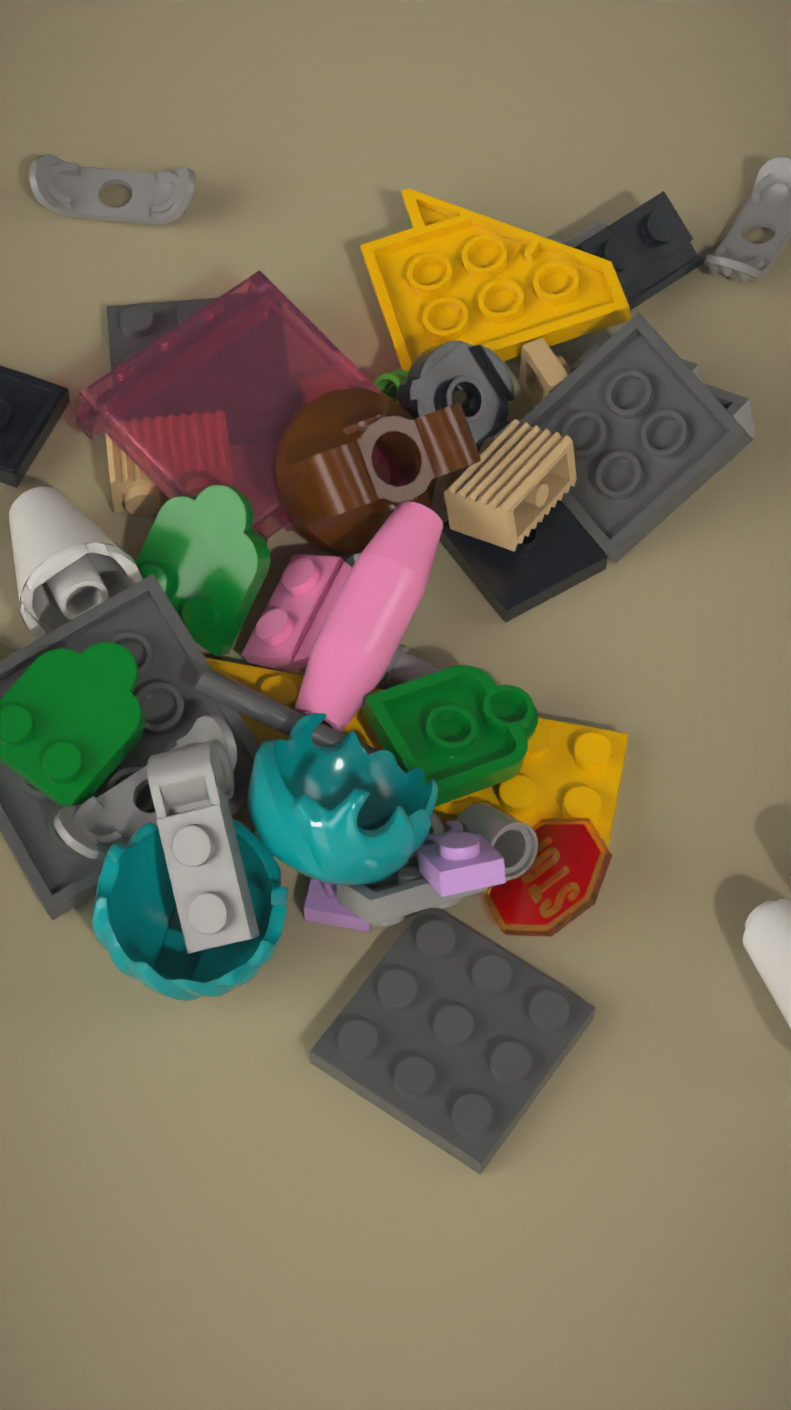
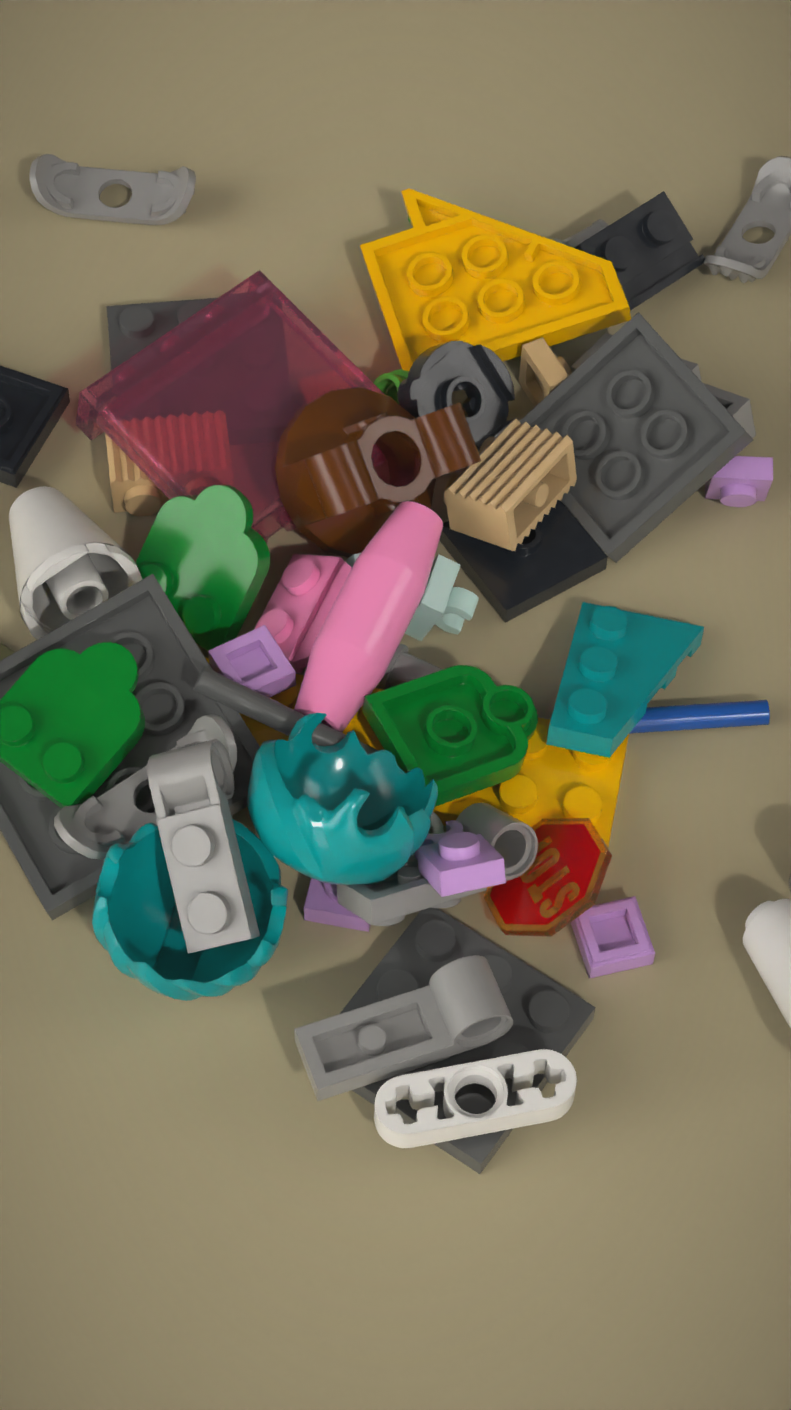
(254, 662): none -> lavender plate
(405, 1032): none -> light grey plate
(421, 1086): none -> white beam
(442, 602): none -> light aqua tile
(613, 674): none -> teal wing
(613, 937): none -> lavender tile
(704, 716): none -> blue bar
(741, 481): none -> lavender plate

